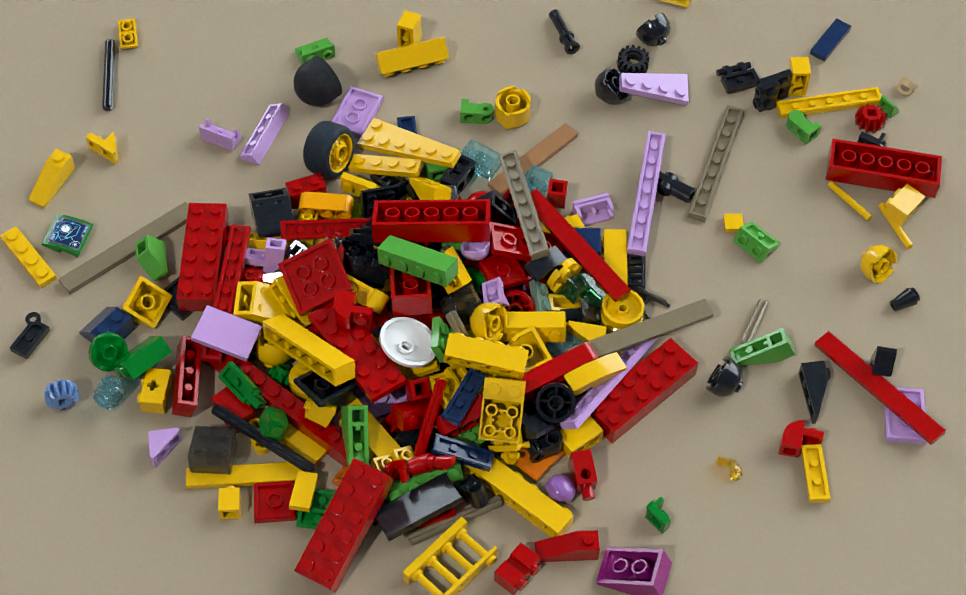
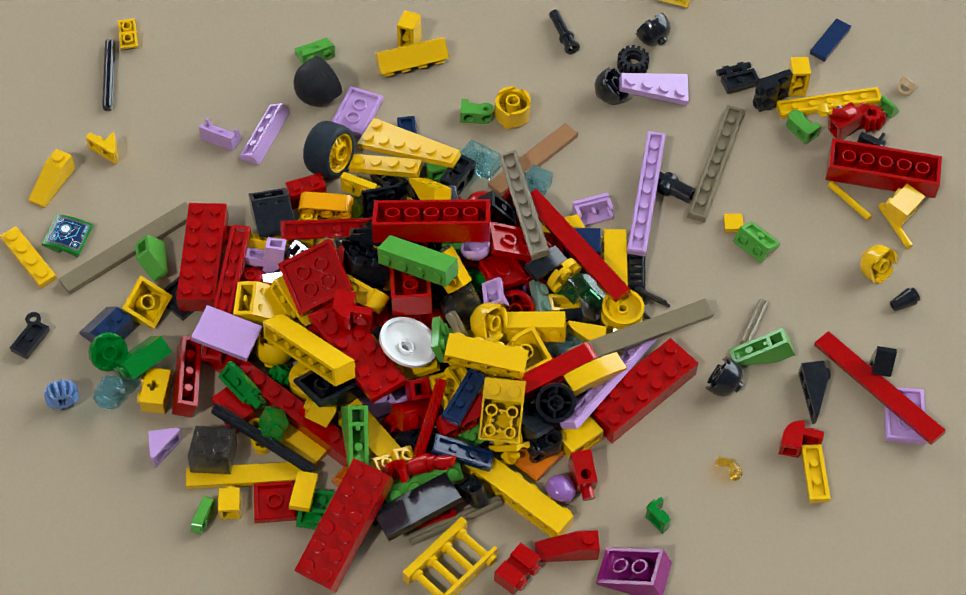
(203, 515): none -> bright green beam
(557, 193): red brick -> none
(843, 119): none -> red torso

